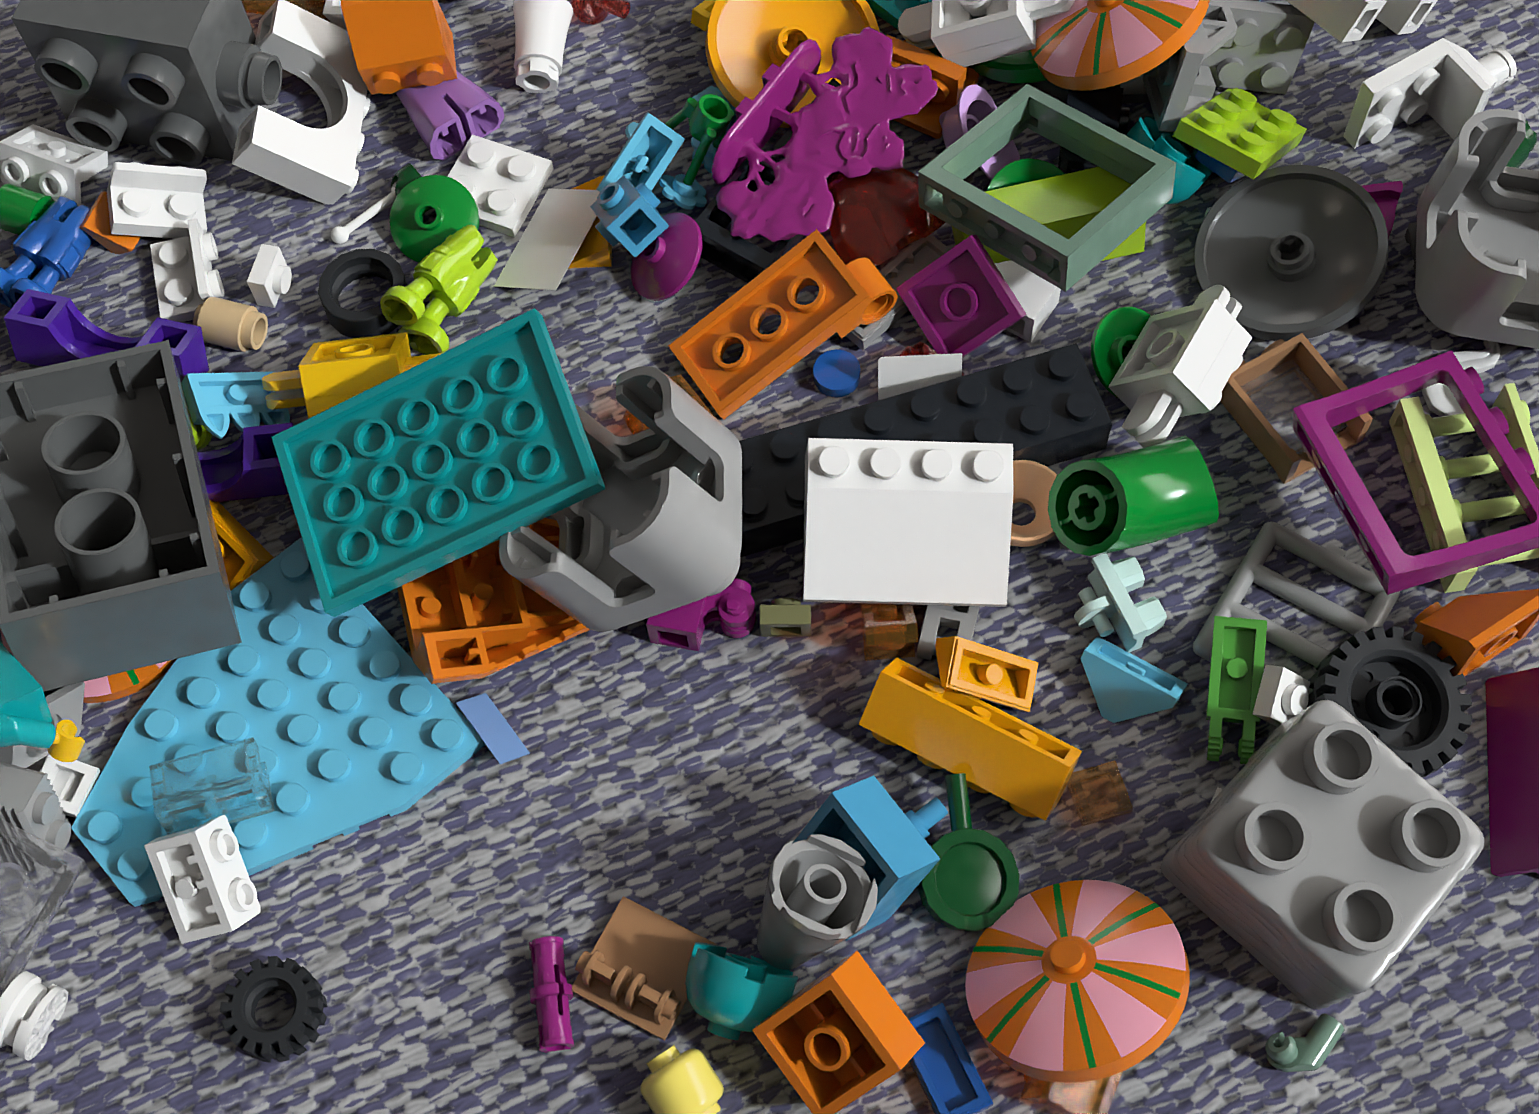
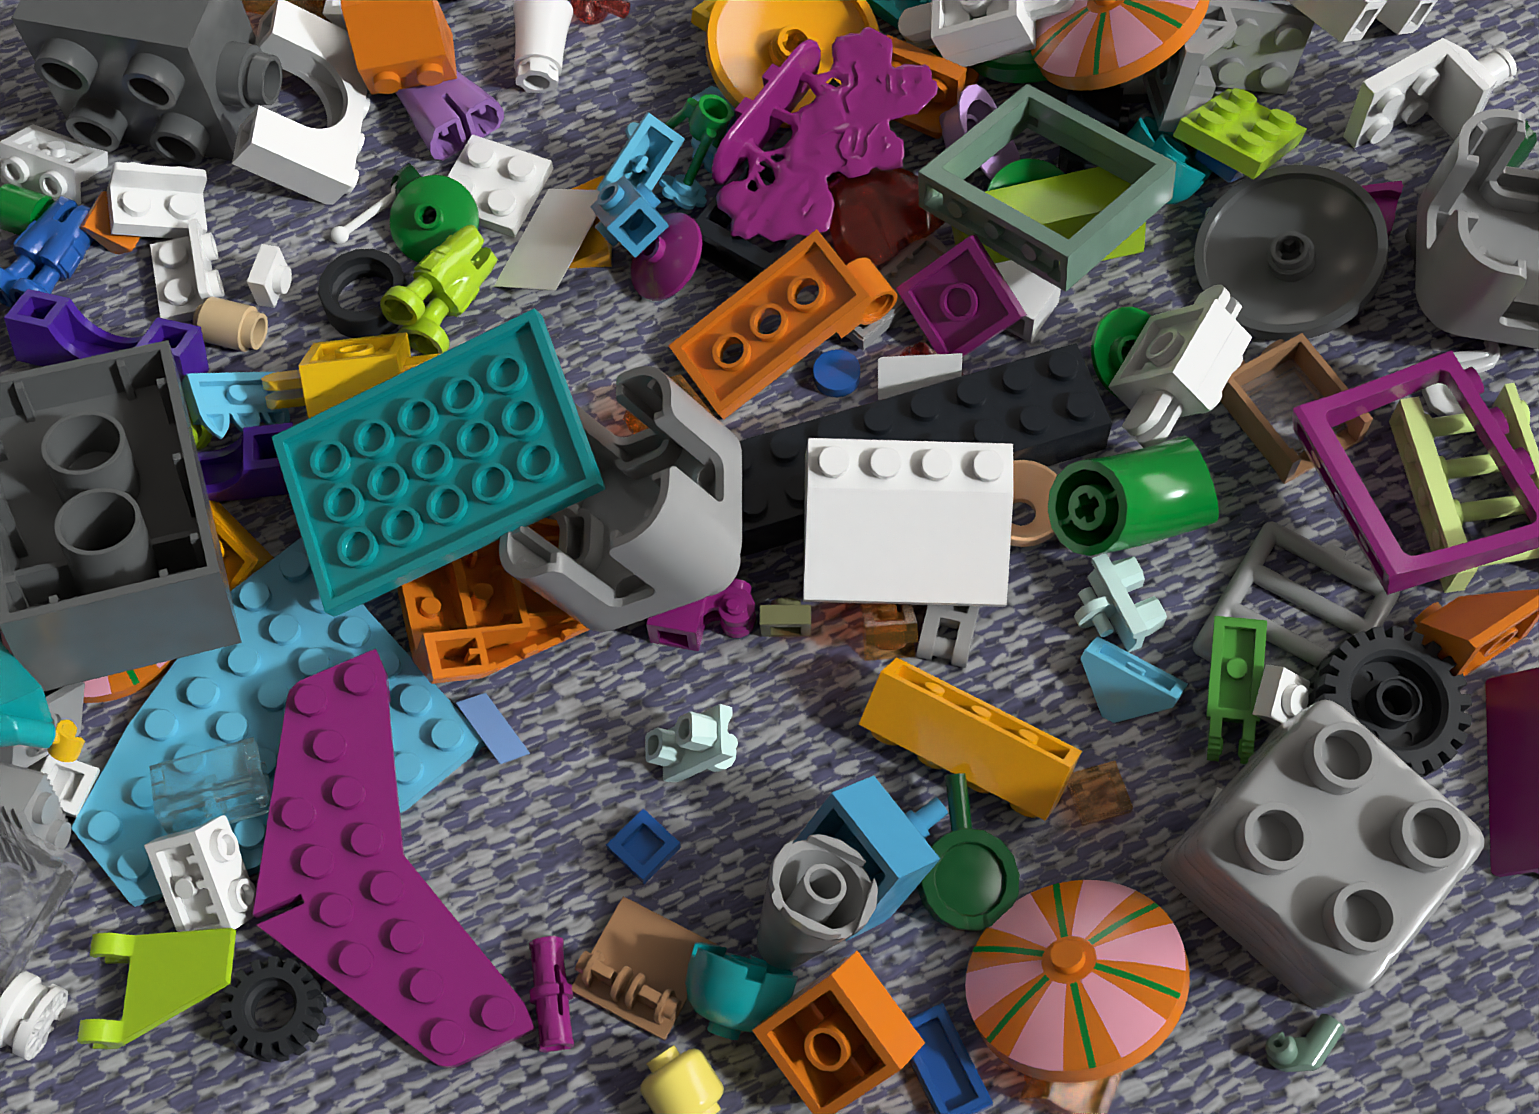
(163, 979): none -> lime flag
(365, 908): none -> magenta wing
(643, 846): none -> blue tile
(693, 744): none -> light aqua hips
(986, 672): light orange slope -> none

